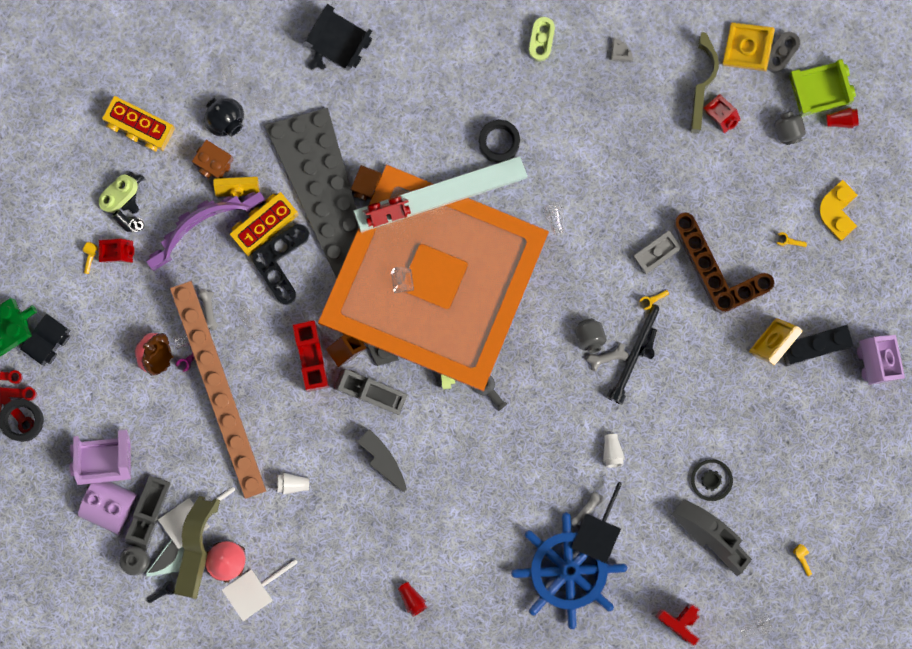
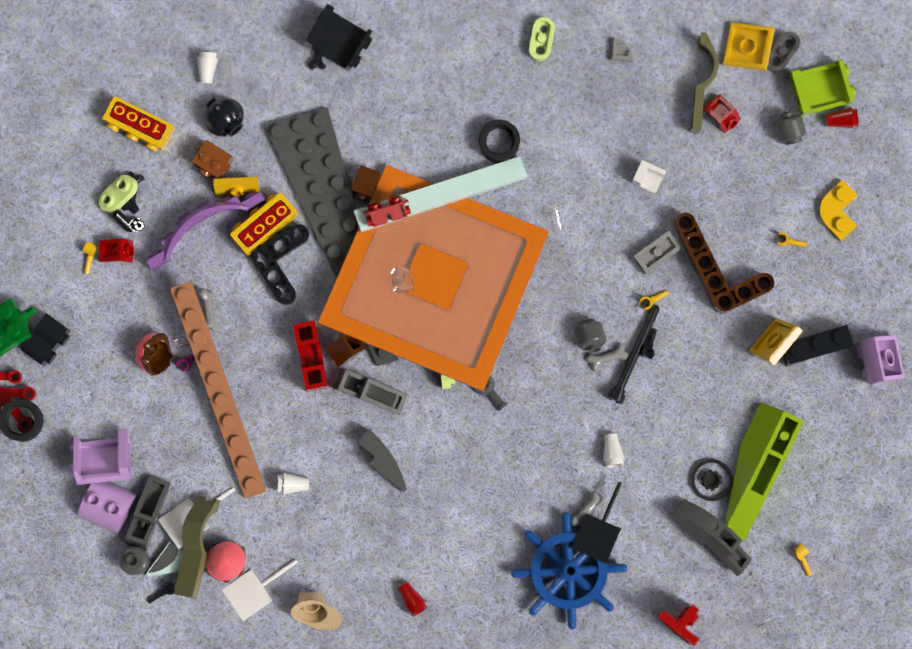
(206, 66): none -> white cone
(315, 612): none -> tan piece
(648, 176): none -> white panel
(759, 463): none -> lime wedge

